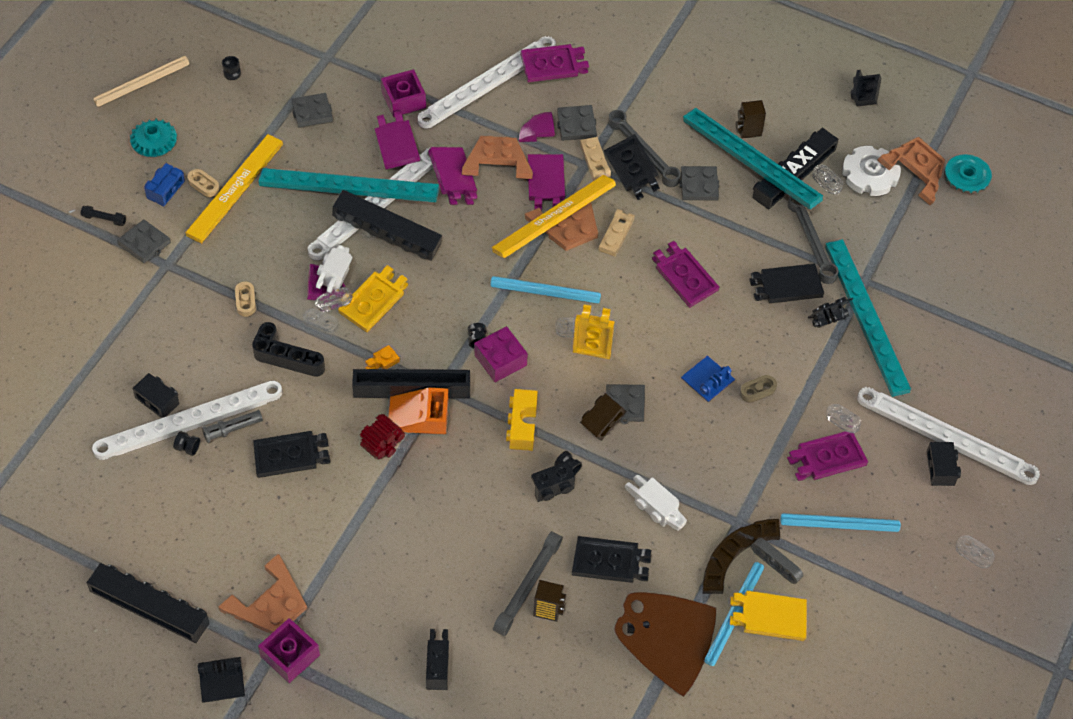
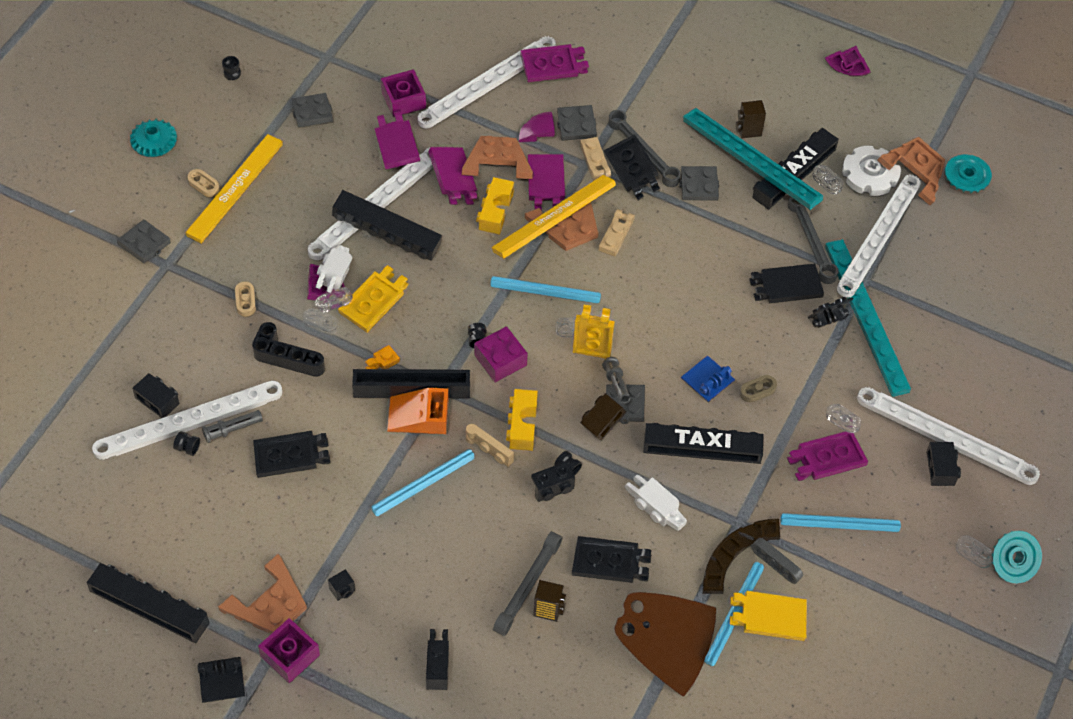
(117, 218): black bar -> none
(141, 81): tan axle -> none
(164, 184): blue brick -> none
(341, 585): none -> black plate
(356, 185): teal plate -> none
(381, 437): dark red brick -> none
(422, 482): none -> medium azure axle
(489, 444): none -> tan plate
(498, 193): none -> yellow arch
(623, 395): none -> dark grey pin
(685, 274): magenta tile -> none
(703, 443): none -> black brick
(848, 62): none -> magenta brick
(865, 89): black bracket -> none
(878, 236): none -> white plate
(1027, 558): none -> teal gear

